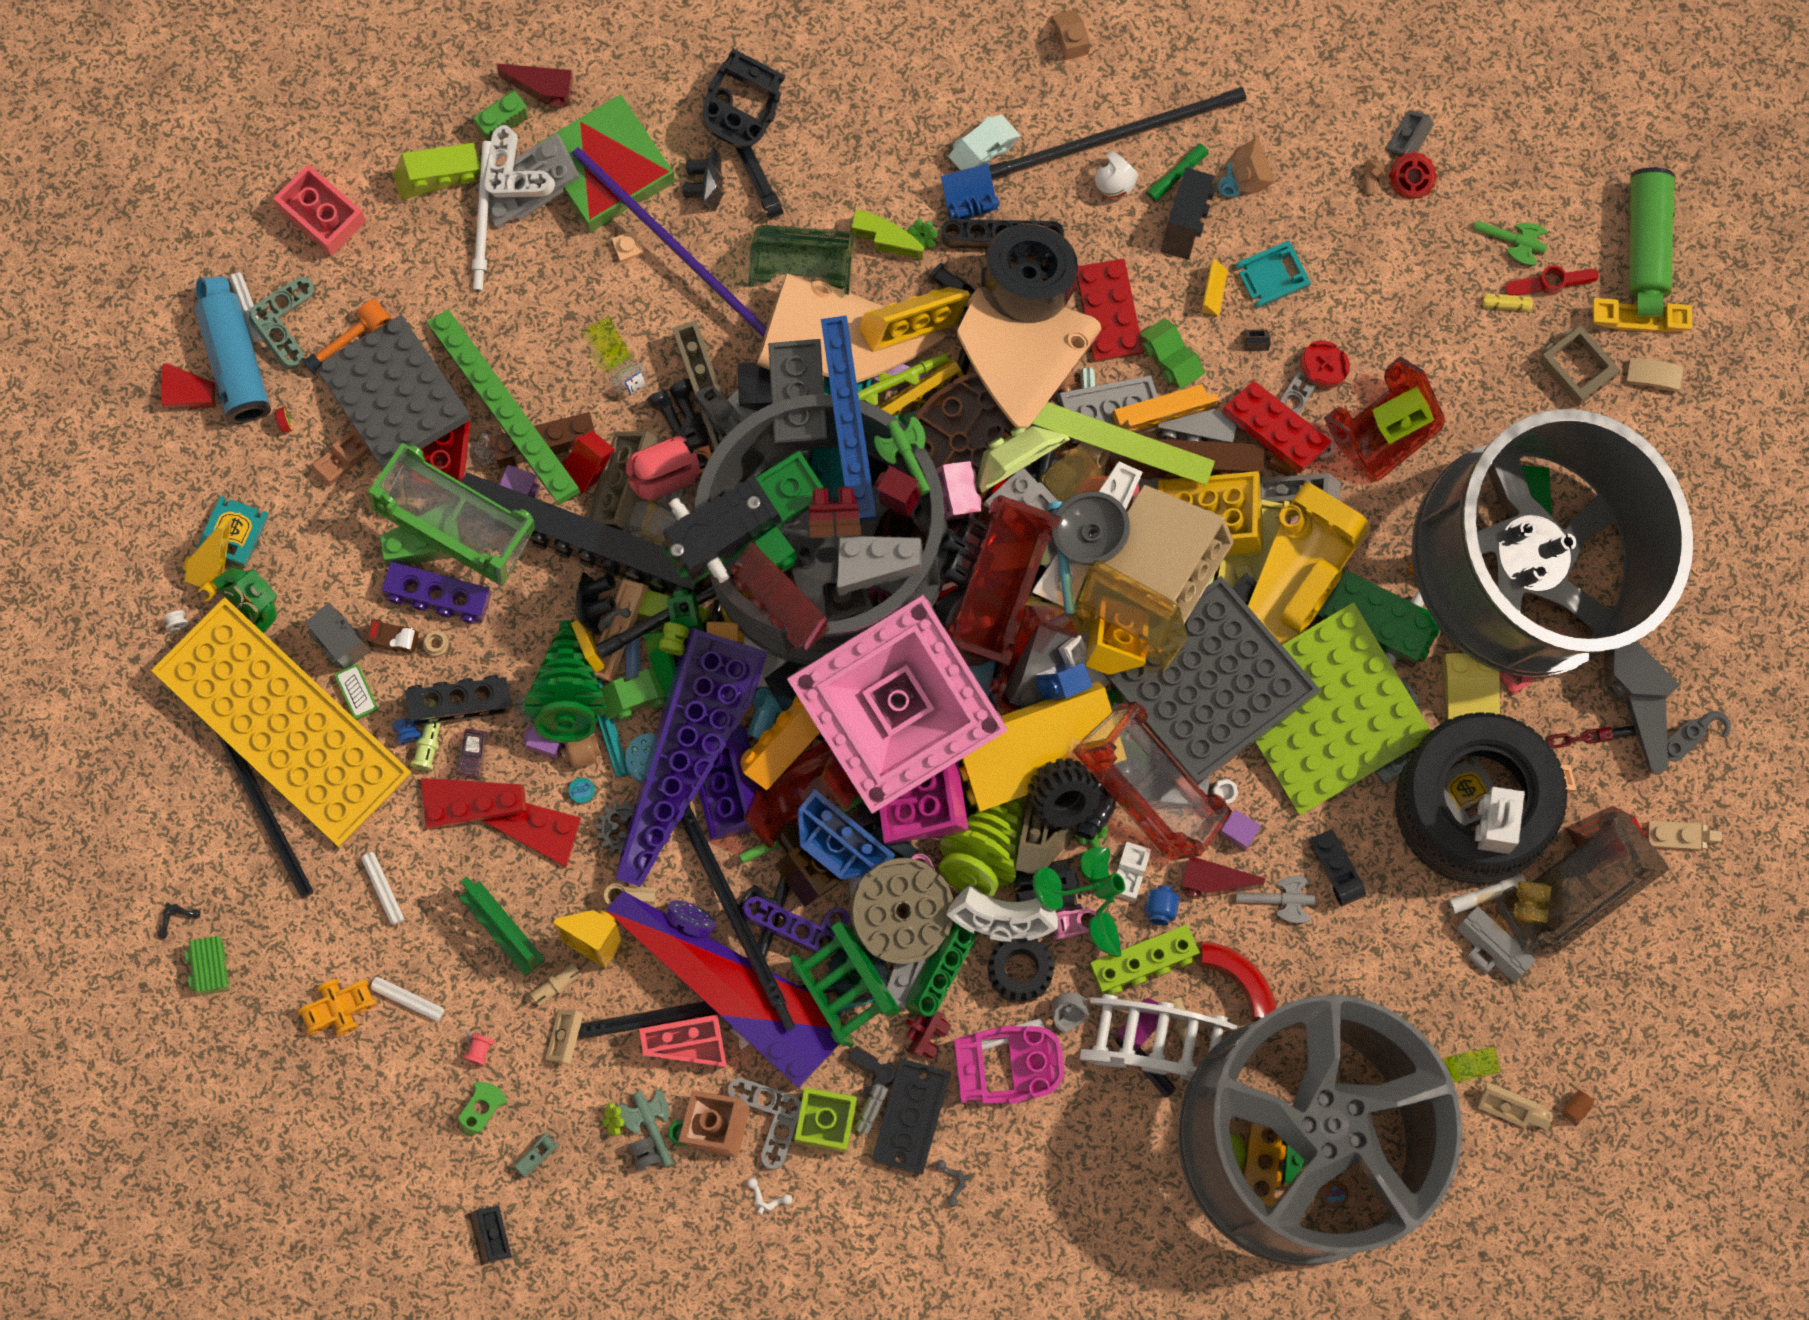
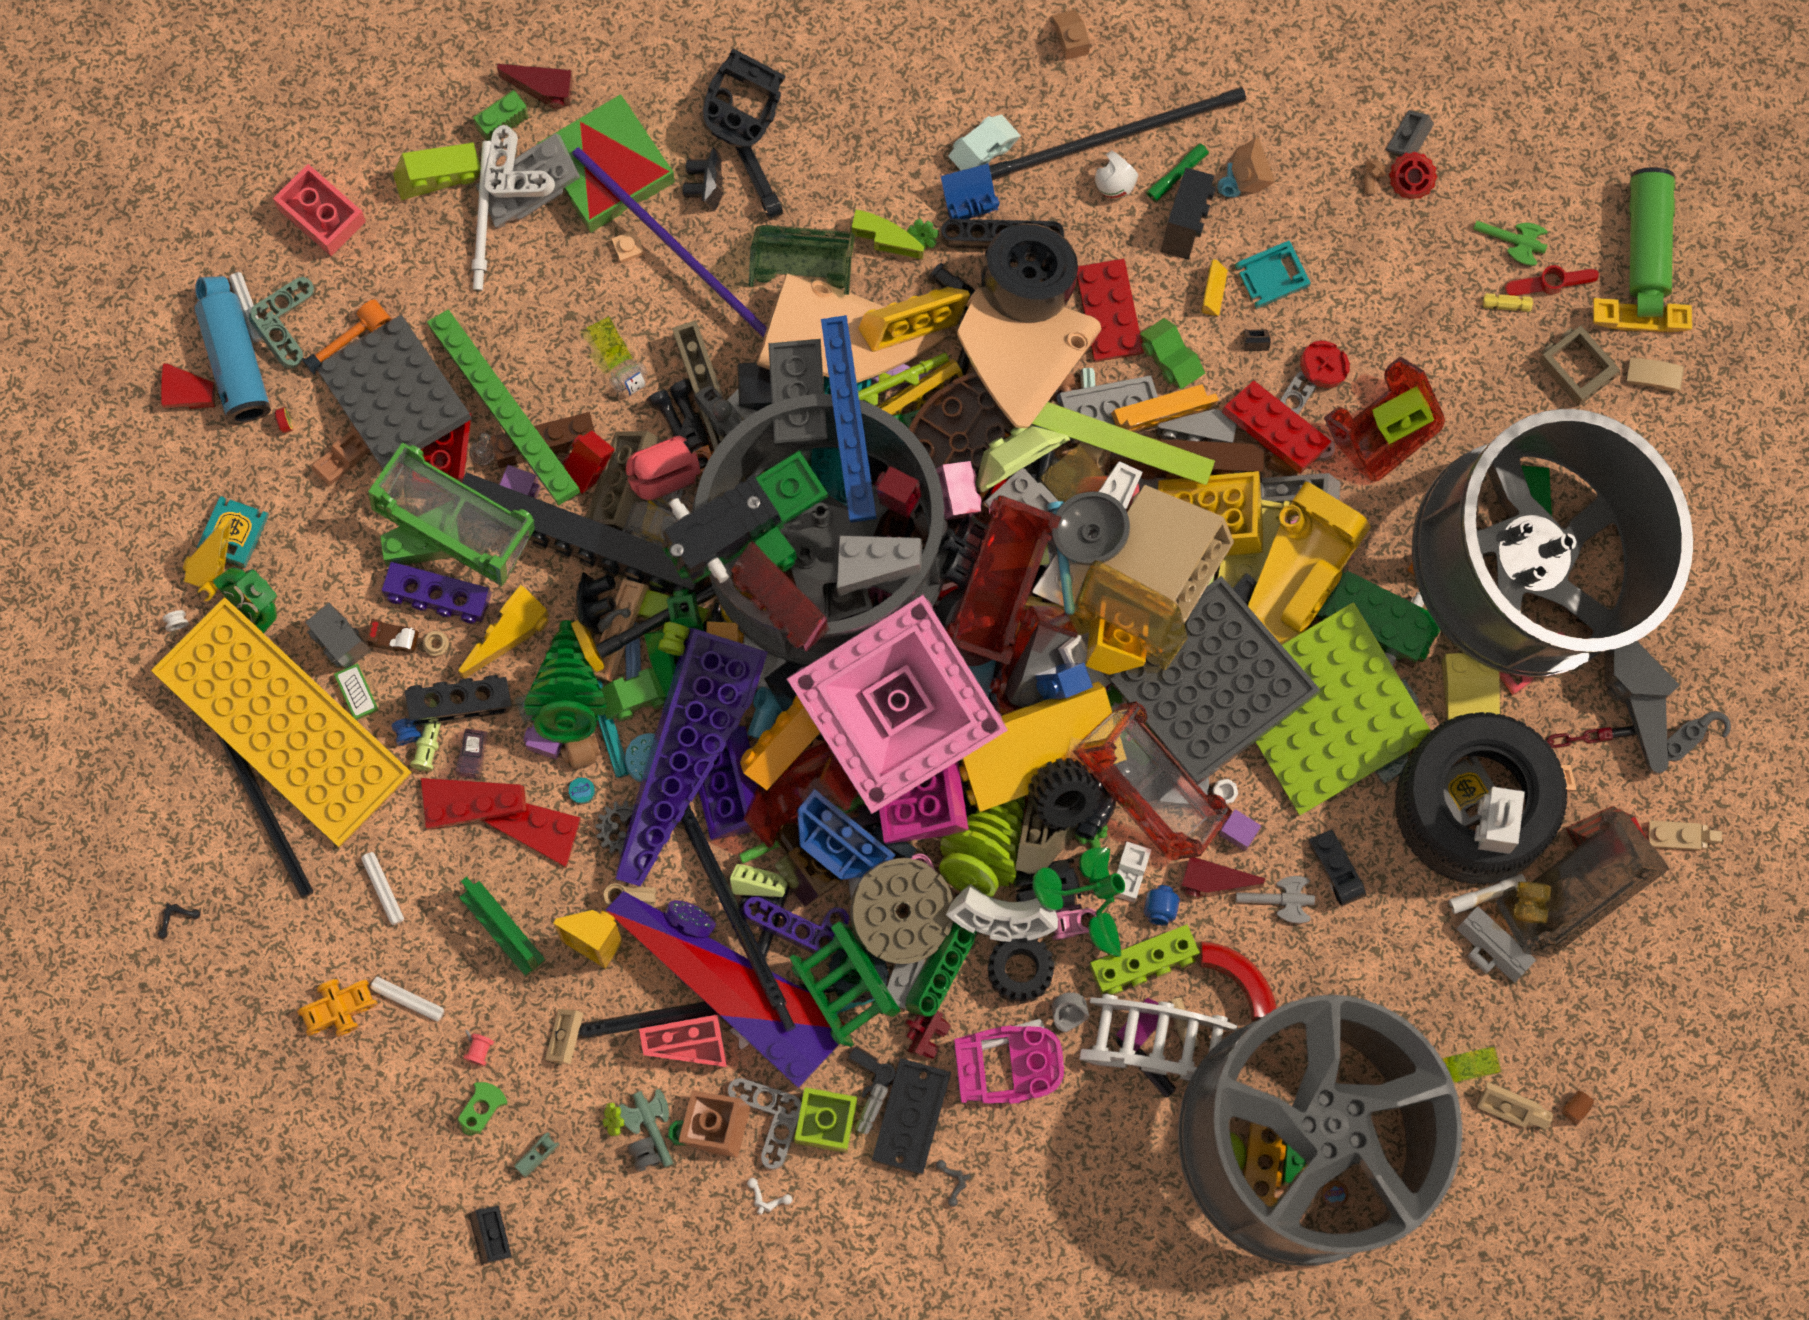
(208, 966): bright green brick -> none
(519, 621): none -> yellow wedge
(556, 984): tan pin -> none
(757, 882): none -> yellowish green slope
(822, 511): dark red hips -> none
(902, 442): bright green piece -> none

